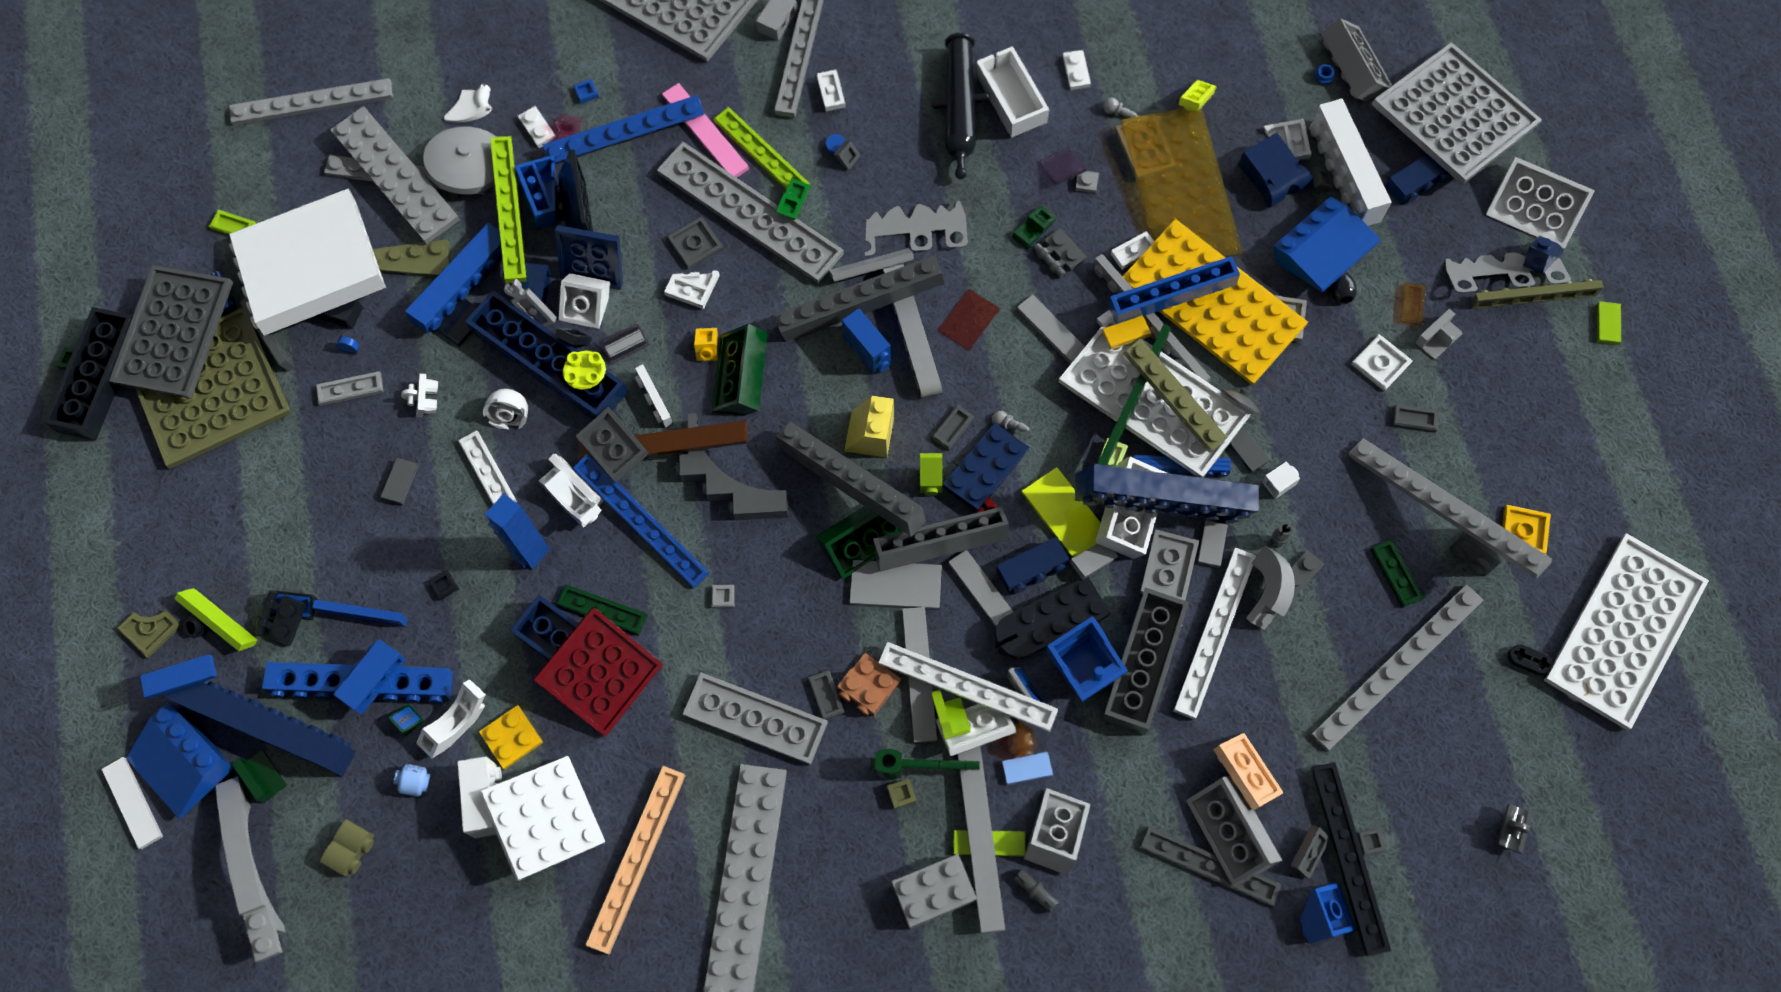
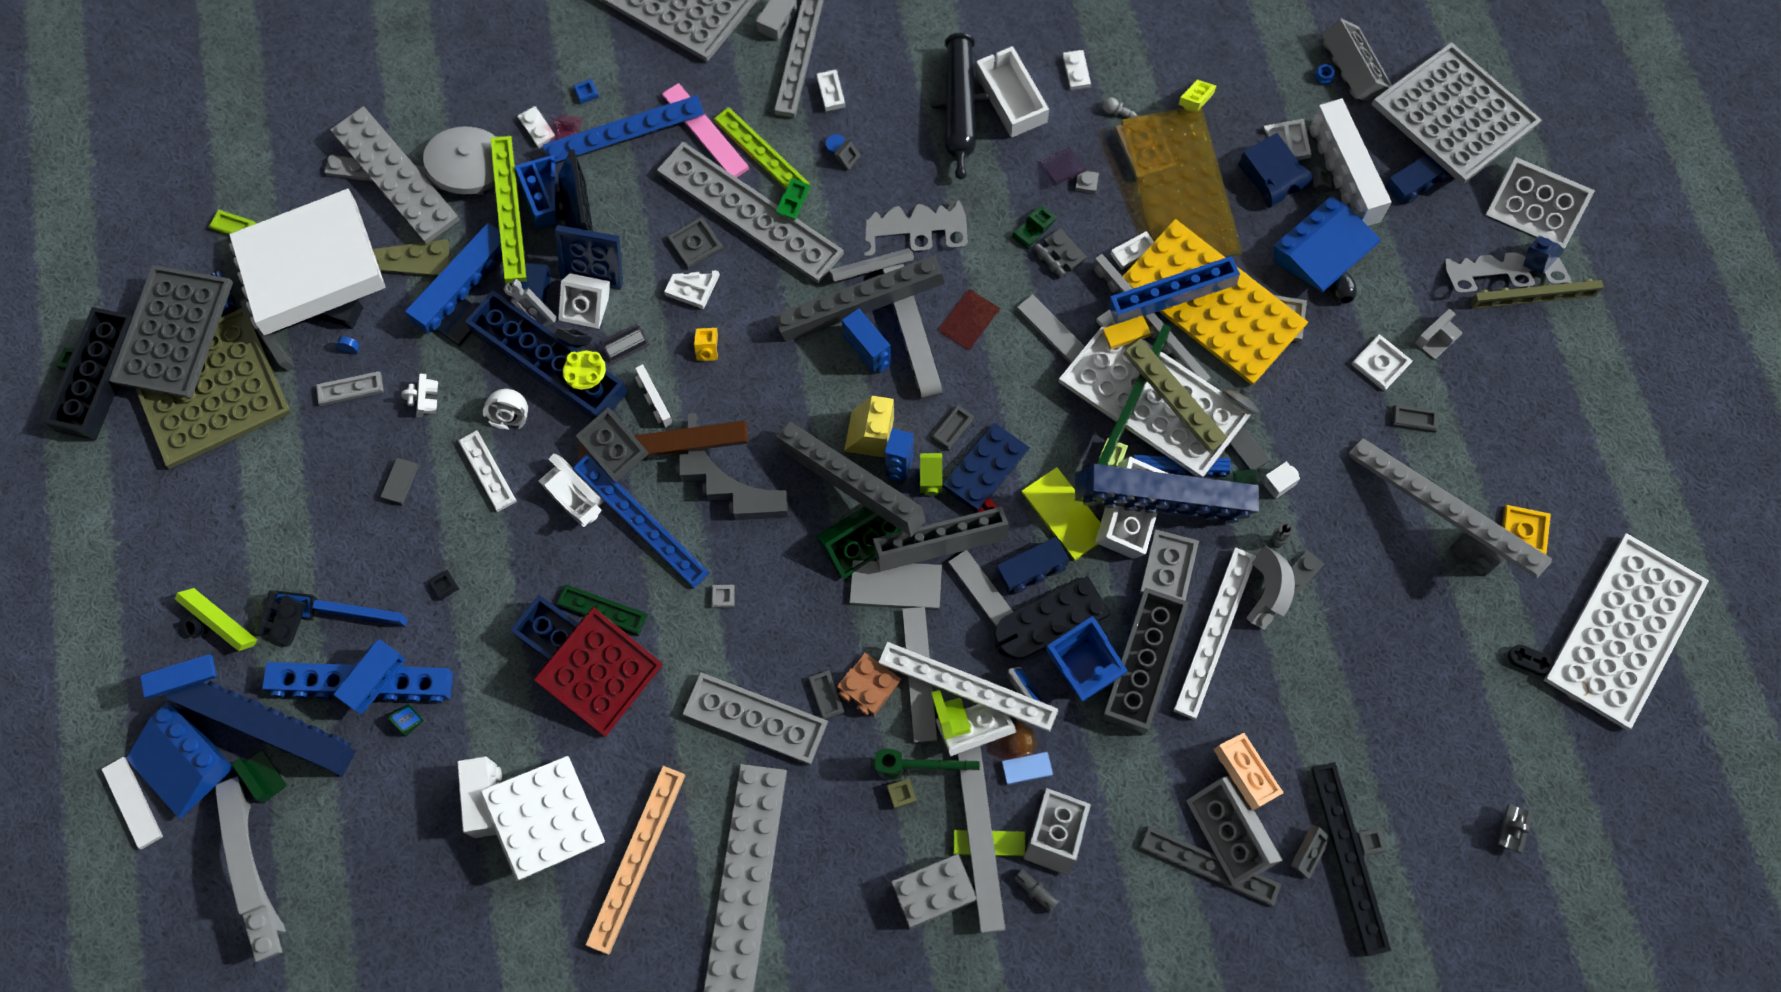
(149, 632): olive tile -> none
(311, 101): light grey plate -> none
(347, 848): olive brick -> none
(412, 780): light blue head -> none
(449, 727): white arch -> none
(470, 106): white arm -> none
(511, 737): yellow plate -> none
(516, 532): blue brick -> none
(740, 371): dark green slope -> none
(899, 454): none -> blue brick
(1006, 421): light grey bar -> none
(1093, 560): light grey tile -> none
(1212, 544): light grey tile -> none
(1245, 476): none -> clear green tile
(1326, 914): blue slope -> none
(1396, 573): dark green tile -> none
(1396, 668): light grey plate -> none
(1412, 303): clear orange tile -> none
(1608, 323): lime tile -> none

